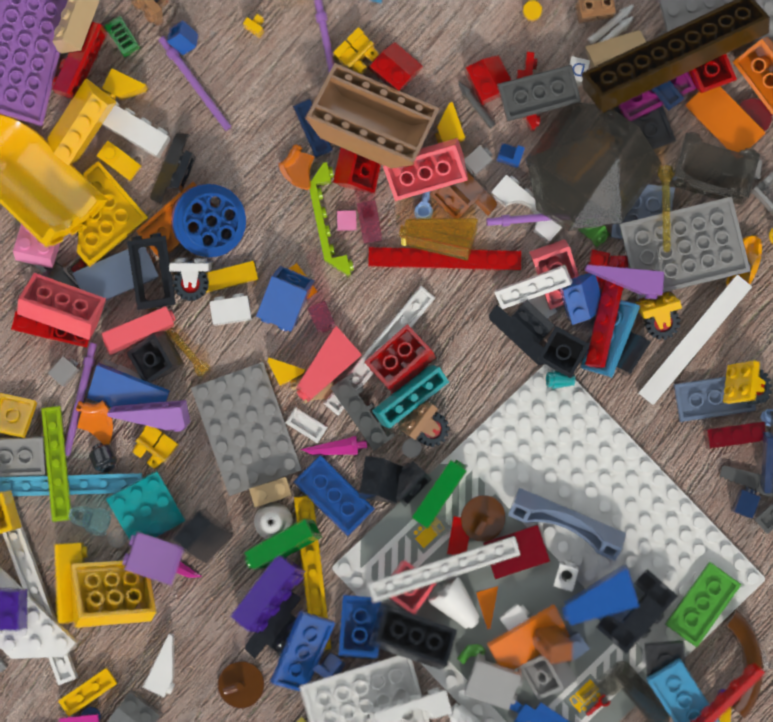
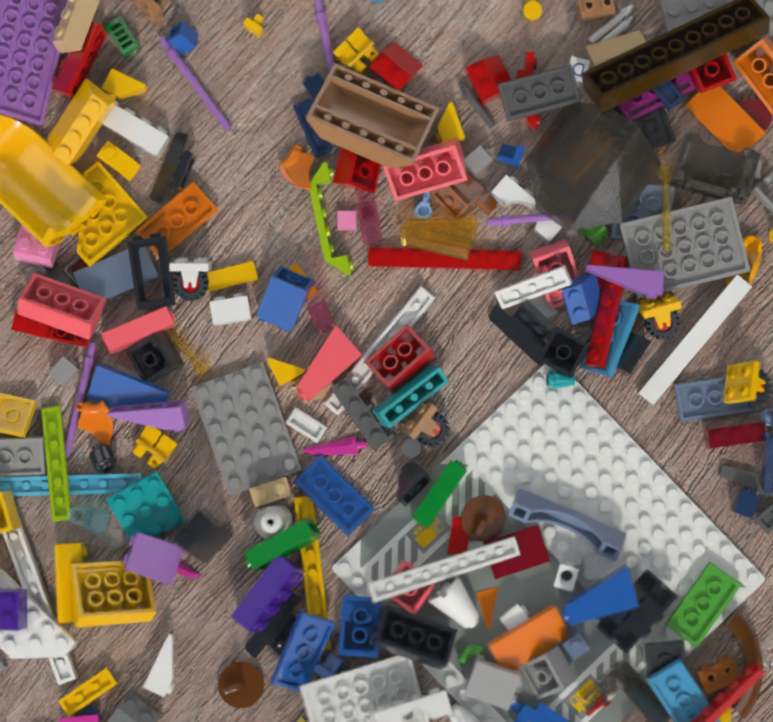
(183, 215): blue wheel -> none
(313, 85): none -> dark blue brick
(380, 480): black slope -> none
(553, 644): dark orange brick -> none
(718, 676): none -> dark orange brick

